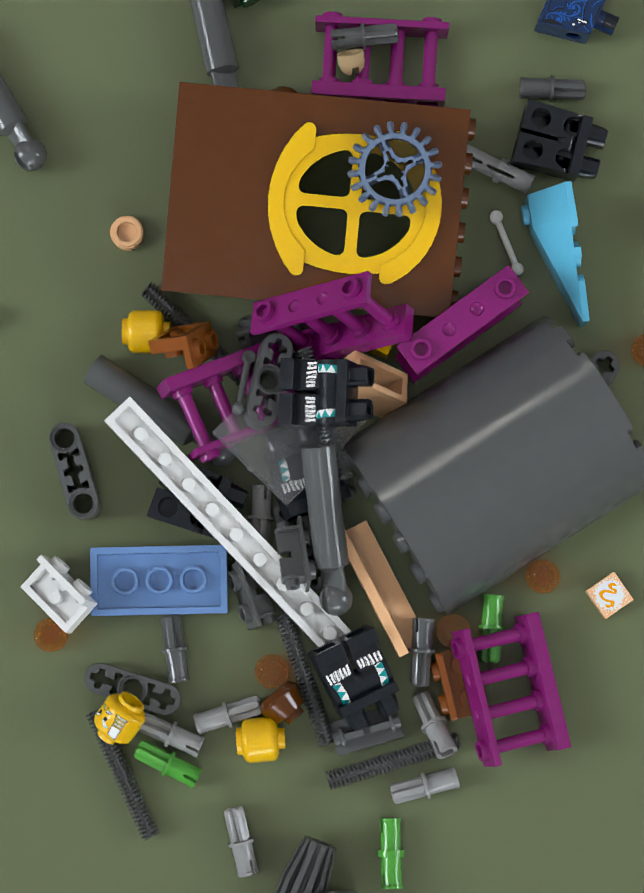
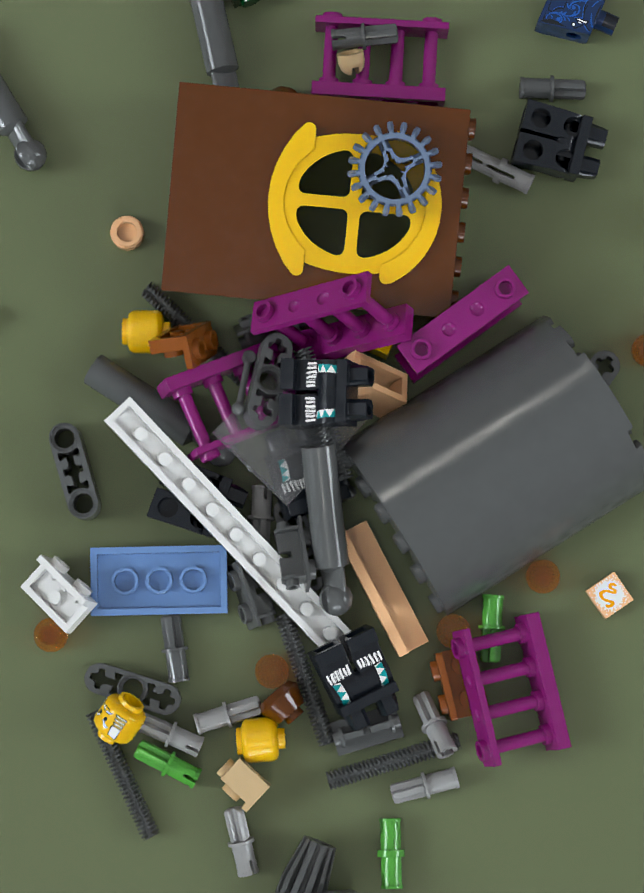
(242, 782): none -> tan brick
(421, 651): dark grey axle -> none
(496, 218): white hinge -> none
(551, 224): medium azure wedge -> none

